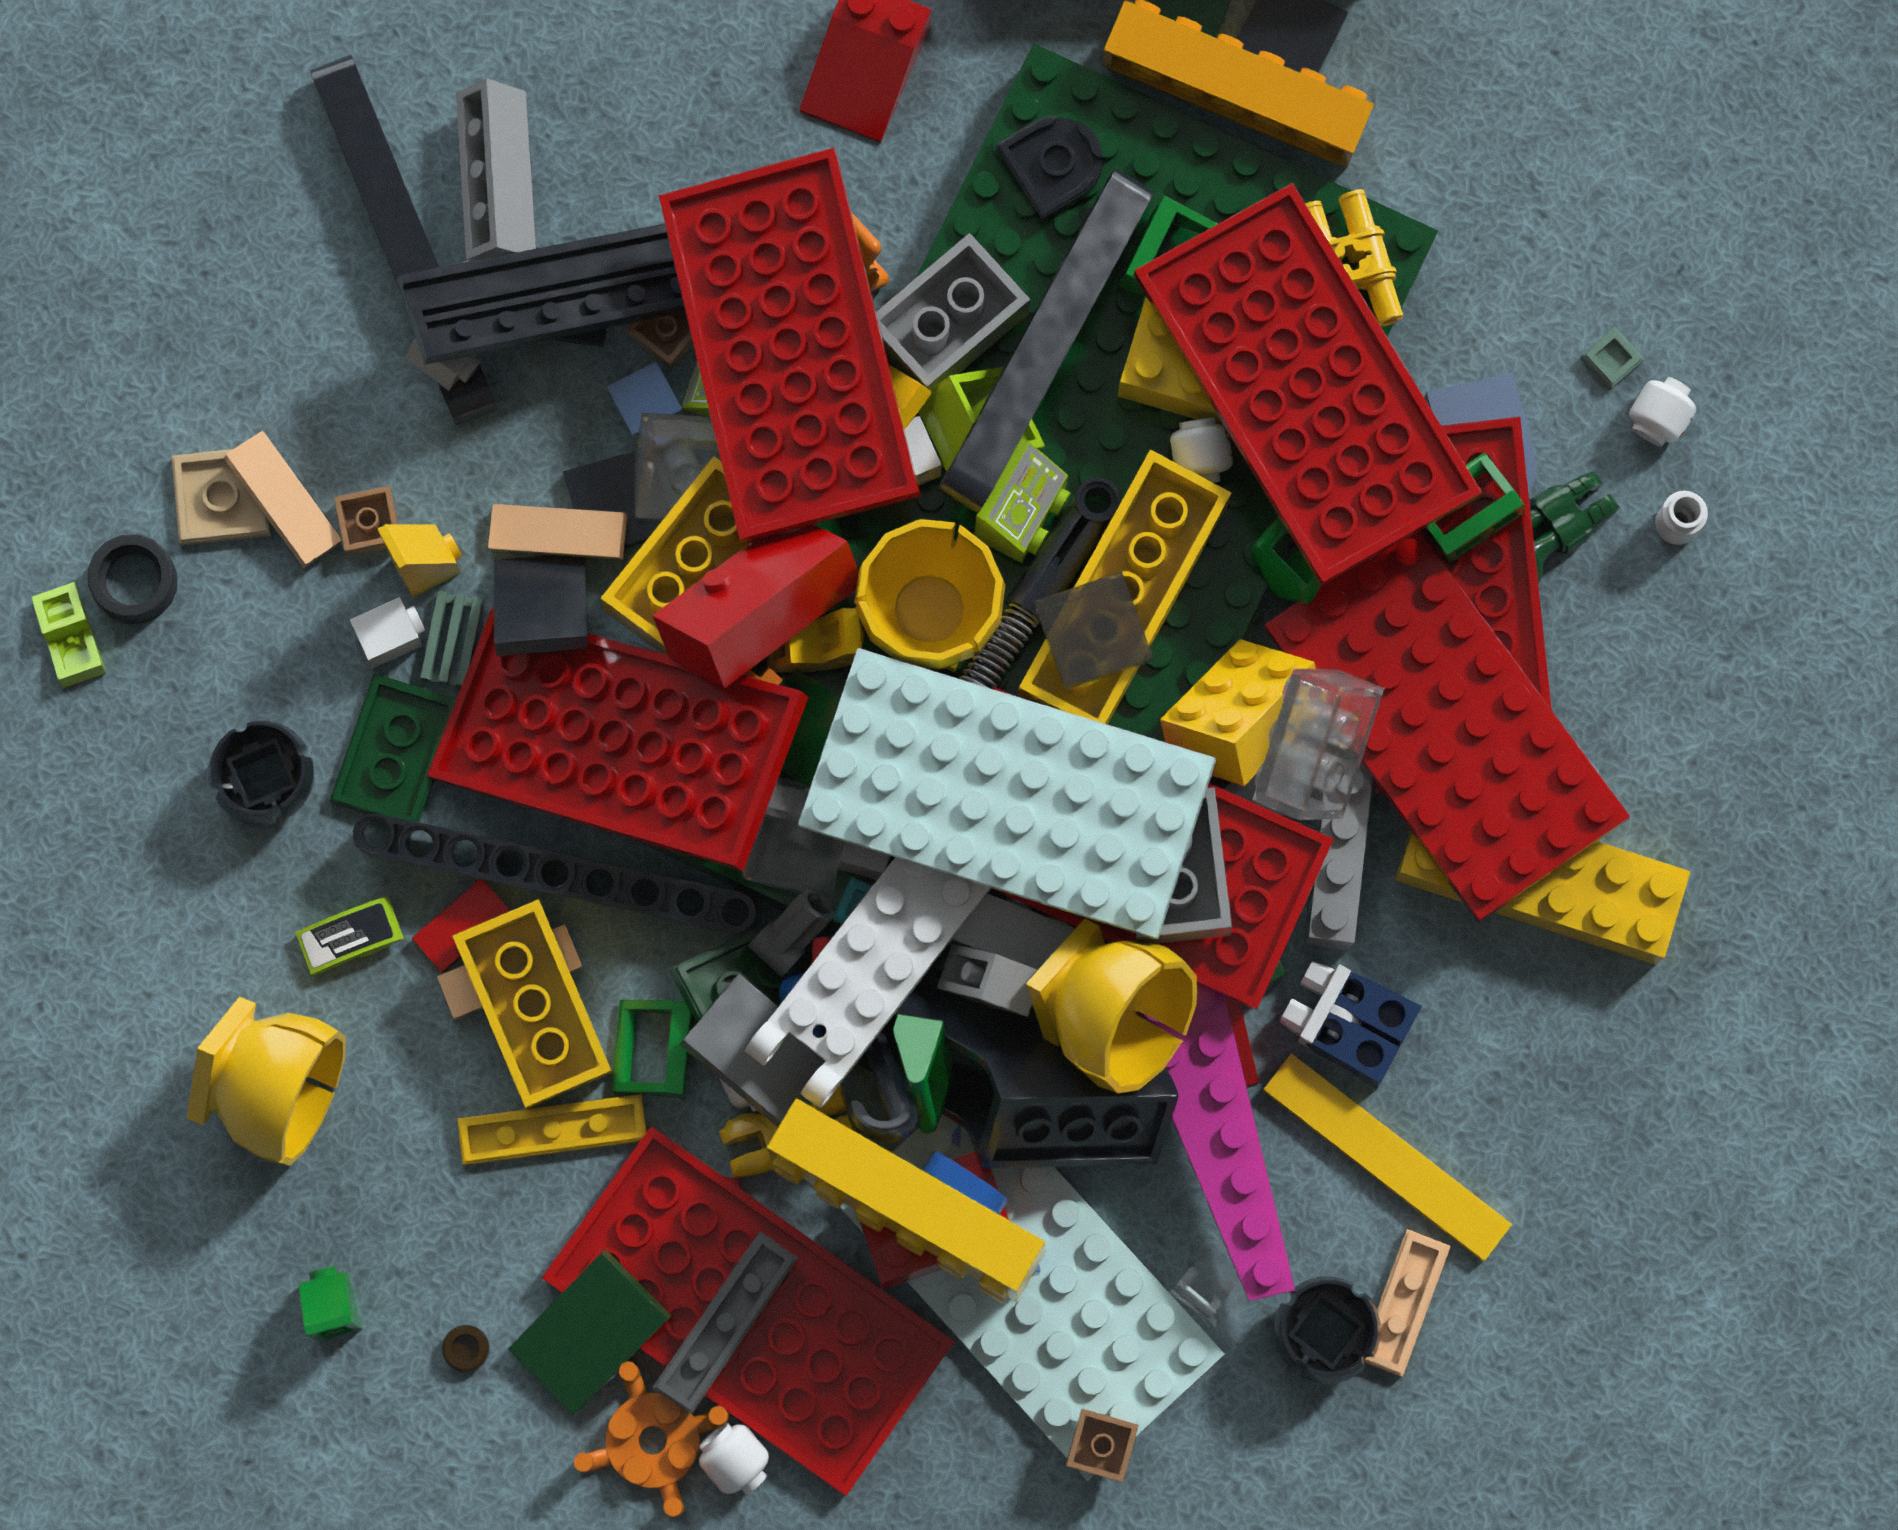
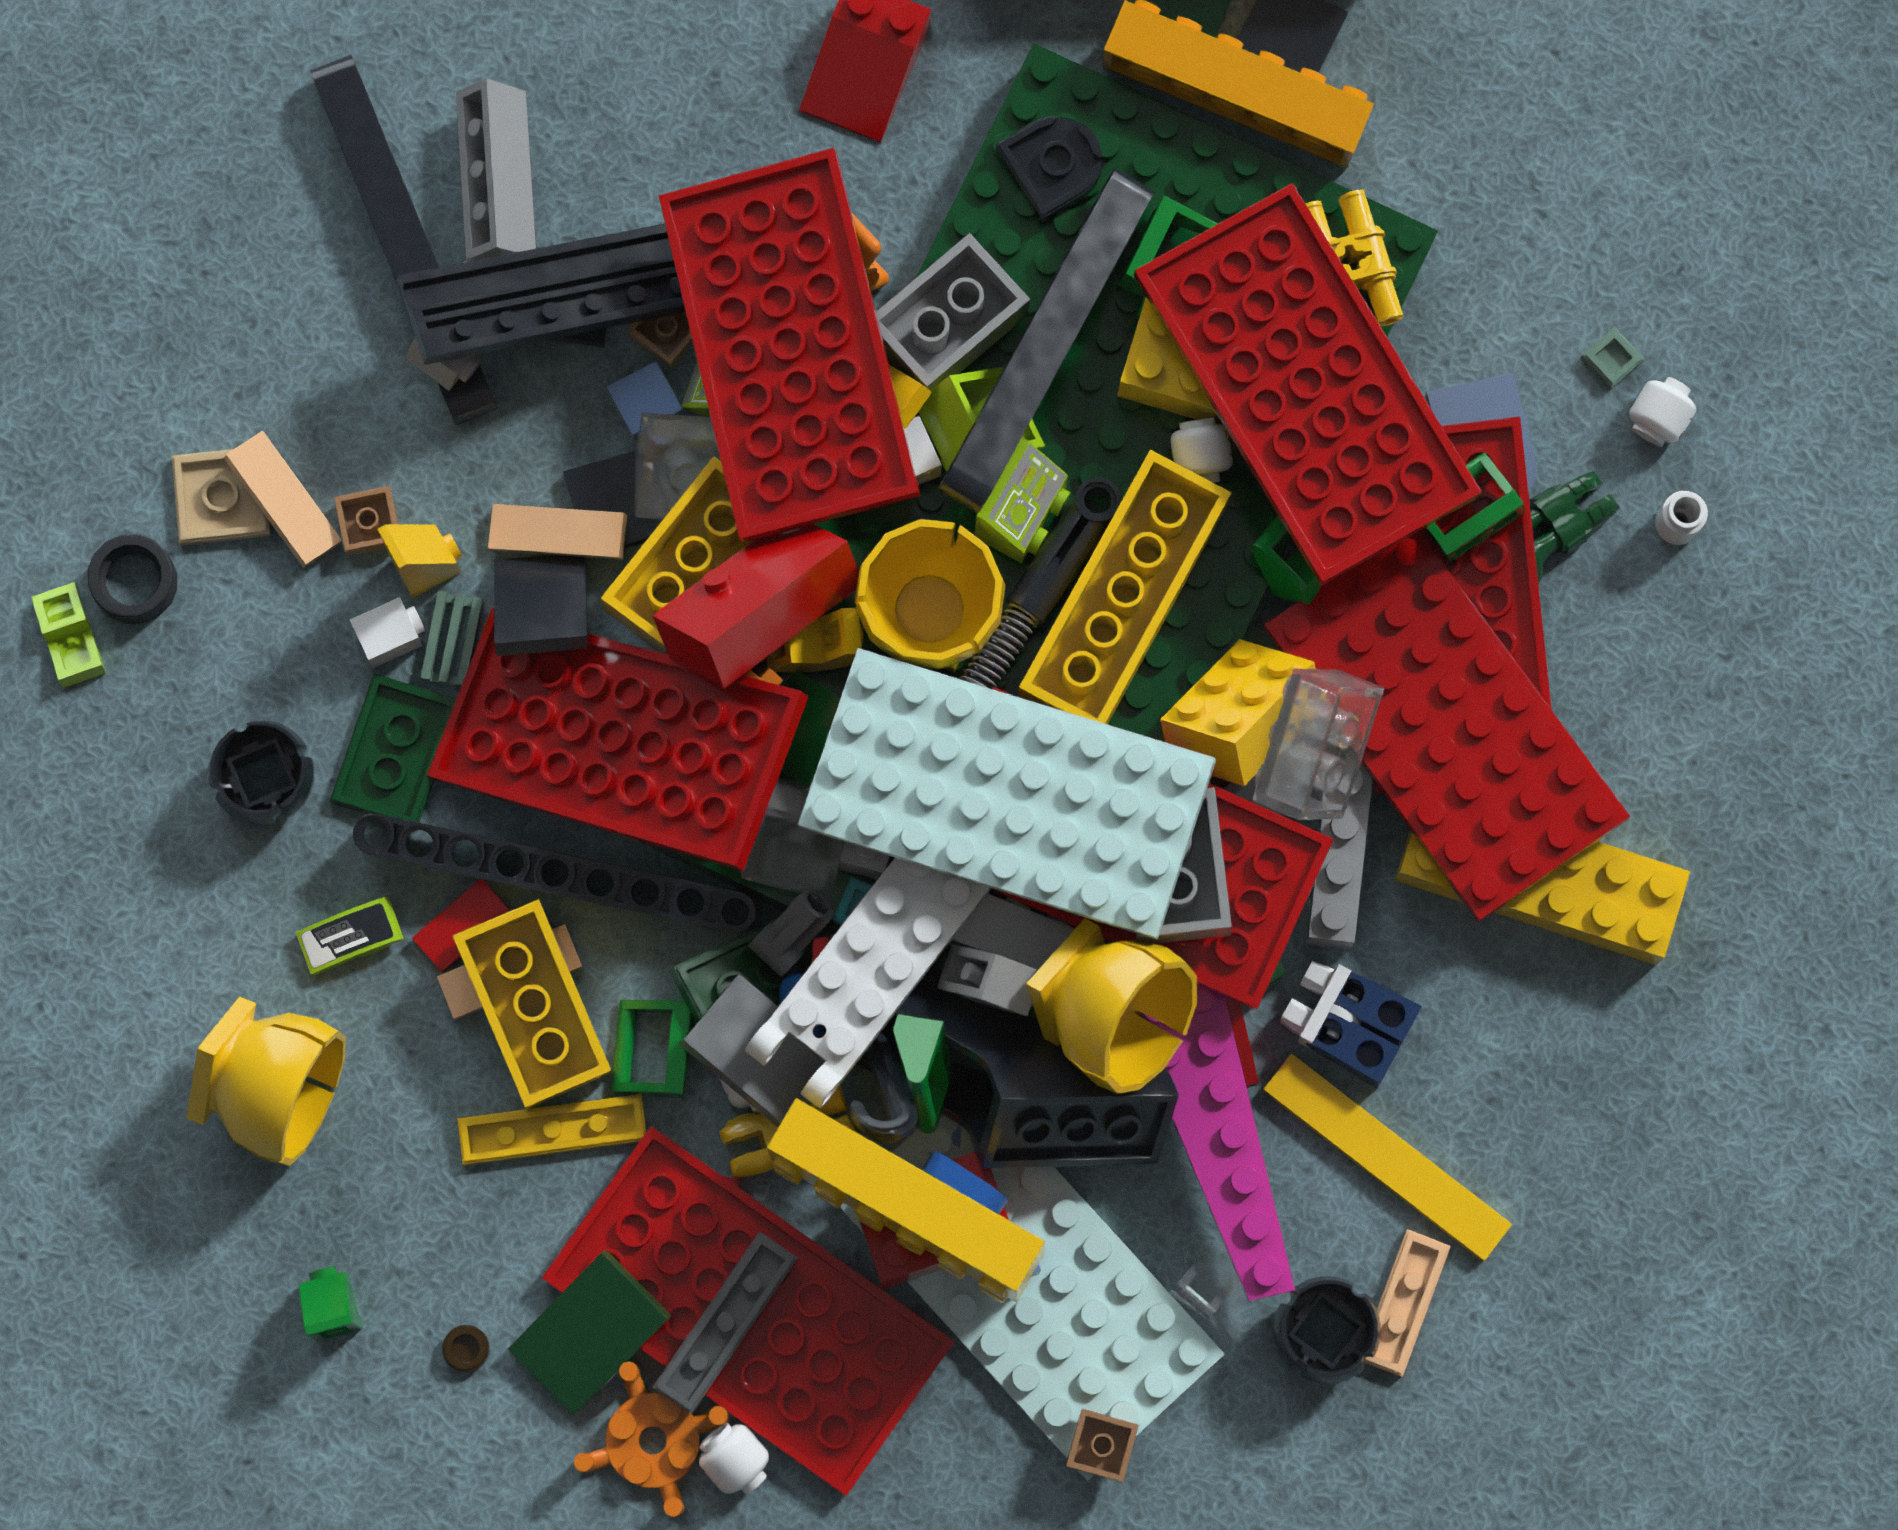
(1093, 631): clear smoke tile -> none

